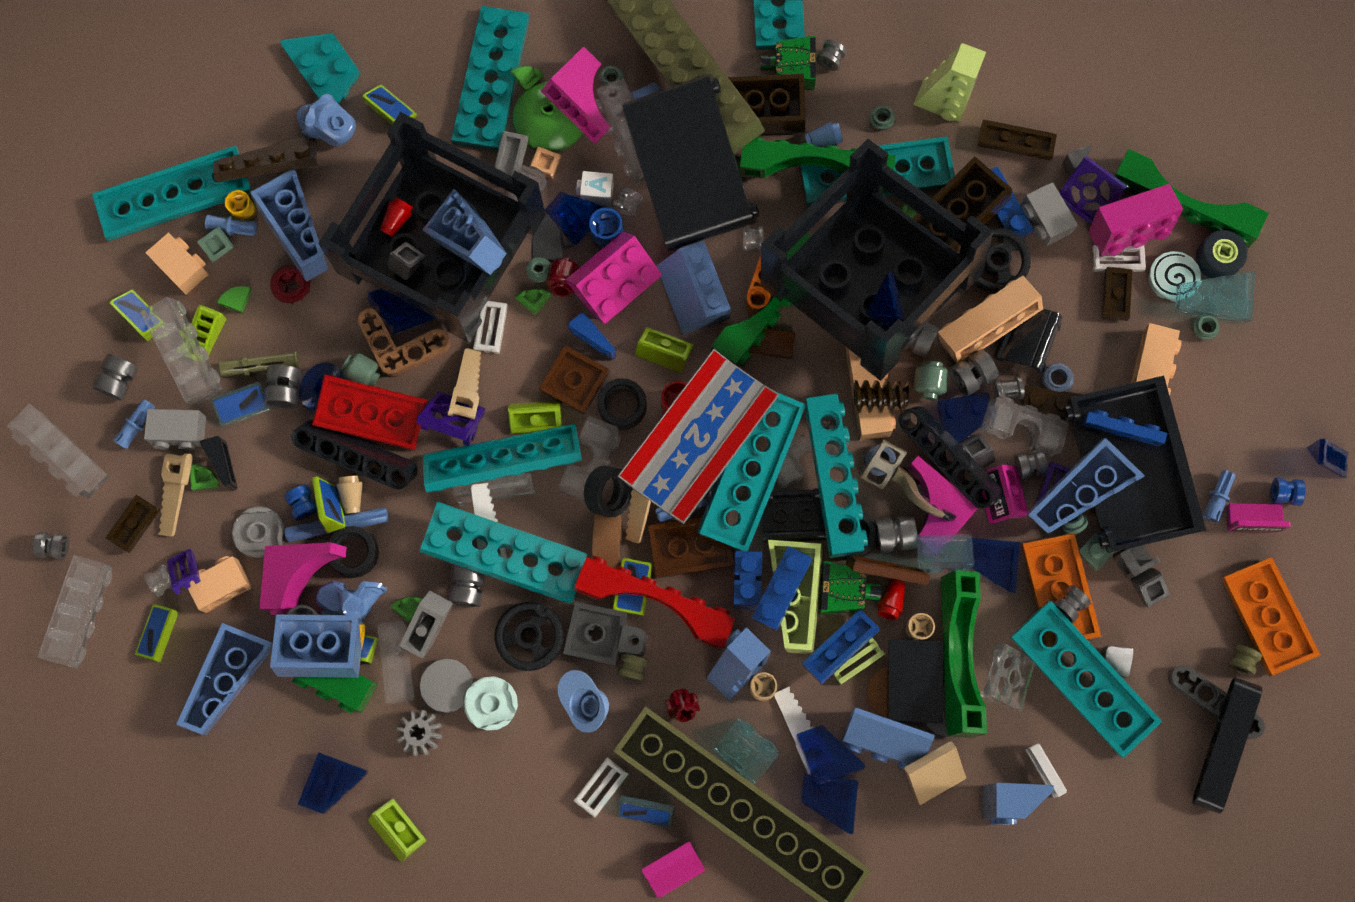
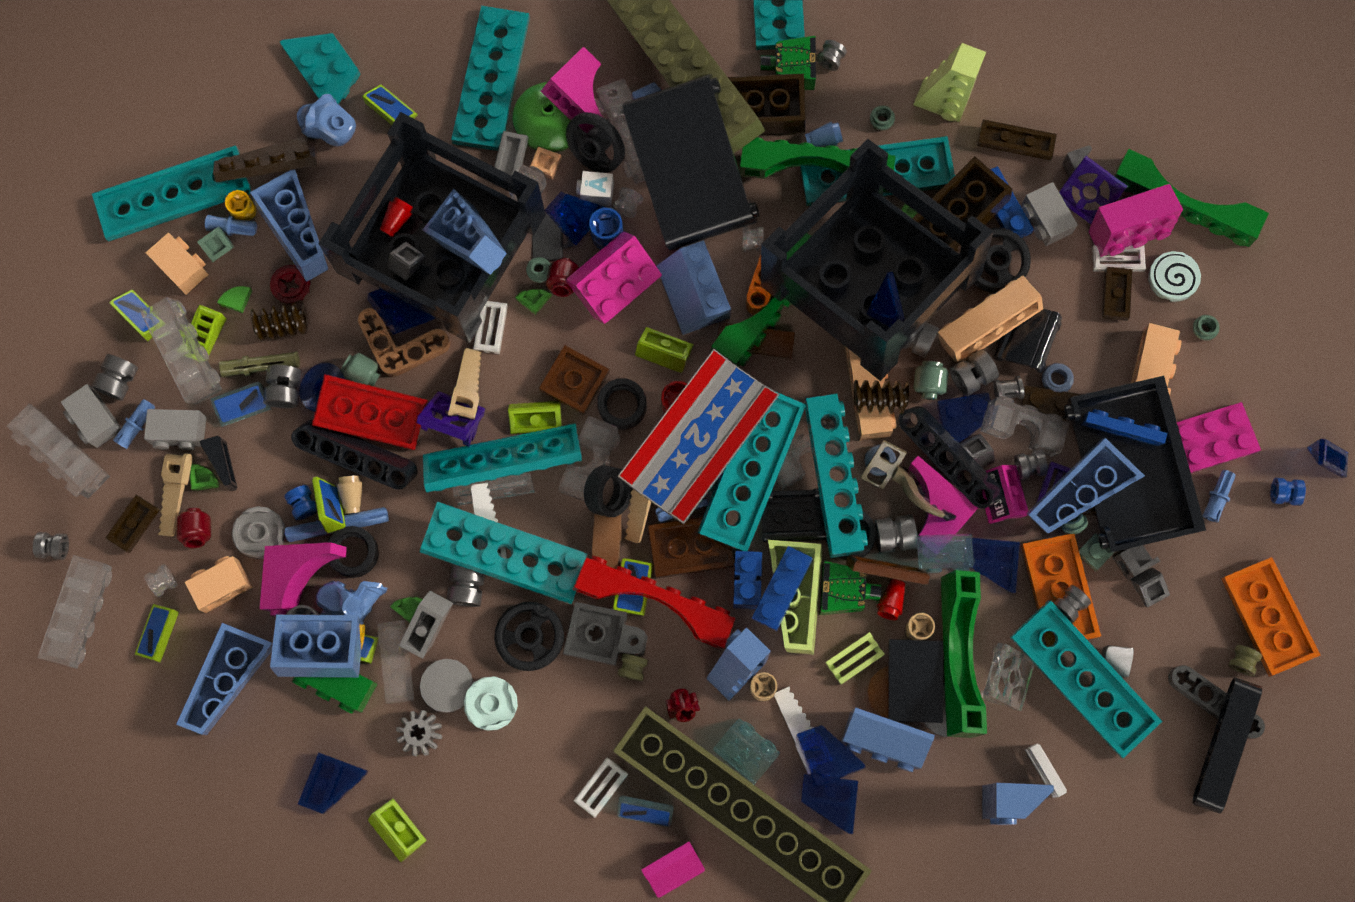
(91, 416): none -> light grey brick
(177, 583): dark purple tile -> none
(193, 528): none -> dark red head
(280, 322): none -> dark brown piece
(526, 76): bright green tile -> none
(583, 701): light blue piece -> none
(586, 331): blue slope -> none
(591, 146): none -> black wheel
(610, 71): sand green plate -> none
(840, 646): blue plate -> none
(935, 772): tan tile -> none
(1216, 263): black wheel -> none
(1217, 437): none -> dark pink plate
(1219, 297): clear light blue wing -> none
(1256, 518): dark pink panel -> none

